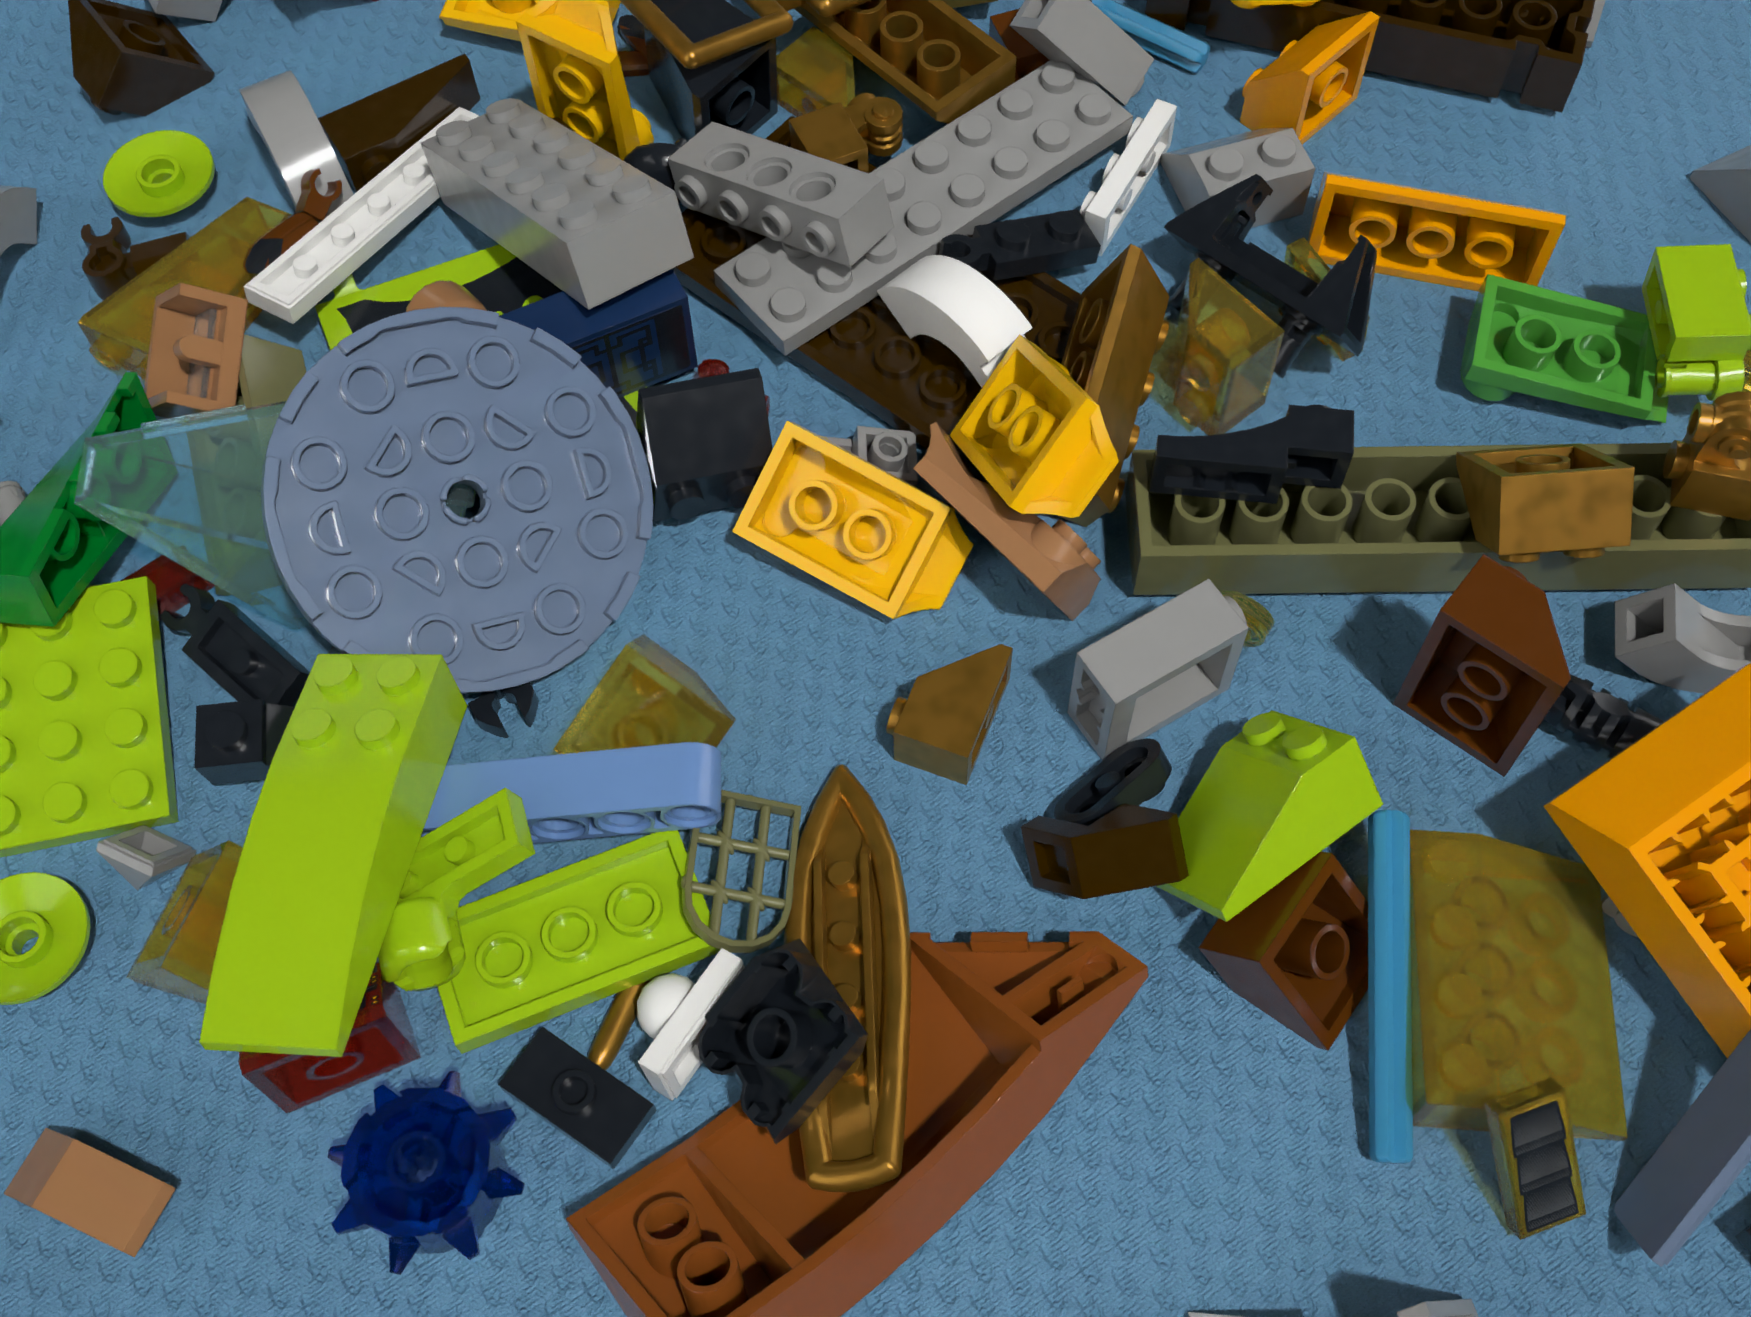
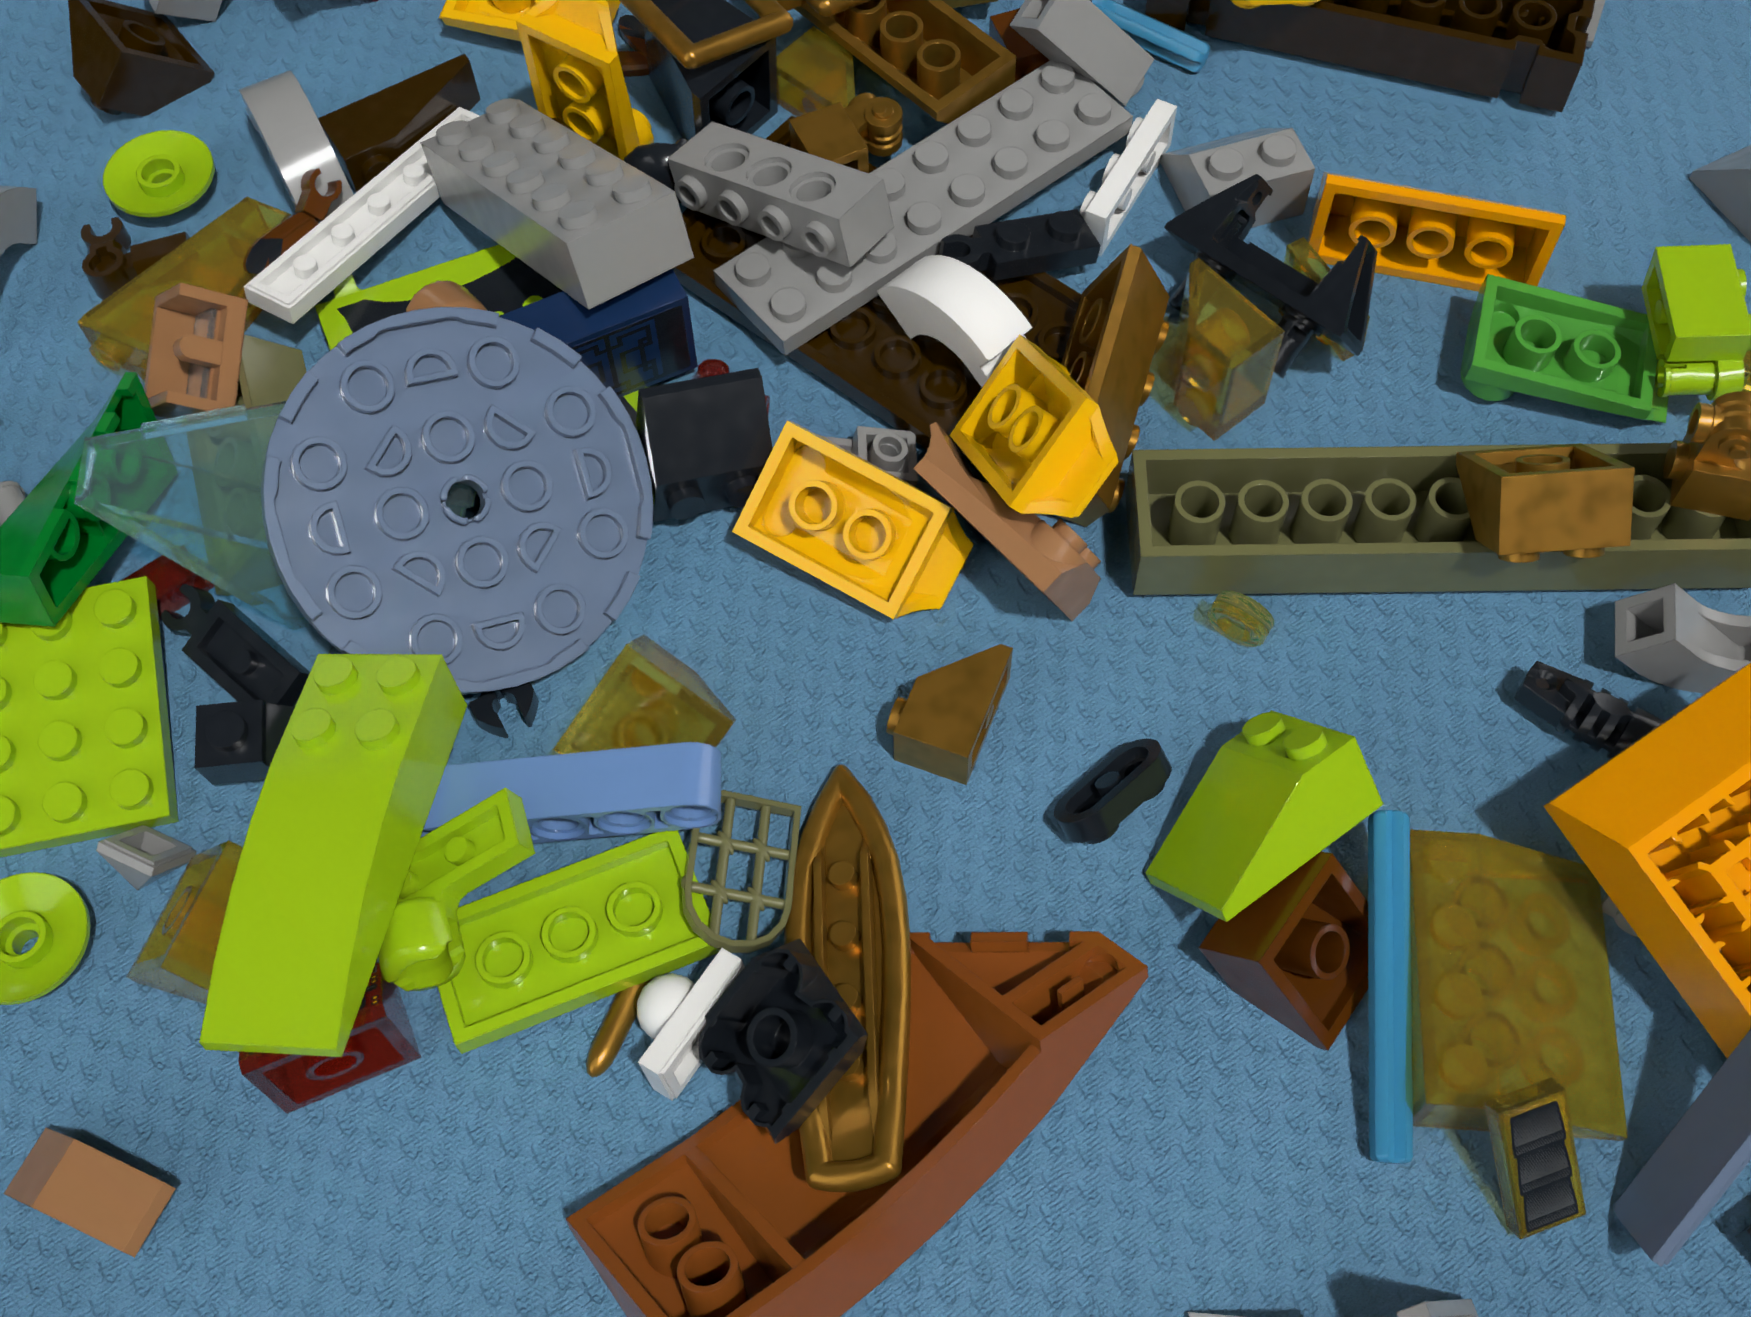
(408, 1136): clear blue brick -> none
(578, 1097): black plate -> none
(1113, 855): dark brown slope -> none
(1156, 668): light grey window -> none
(1252, 464): black slope -> none
(1311, 78): light orange slope -> none
(1488, 666): reddish brown slope -> none

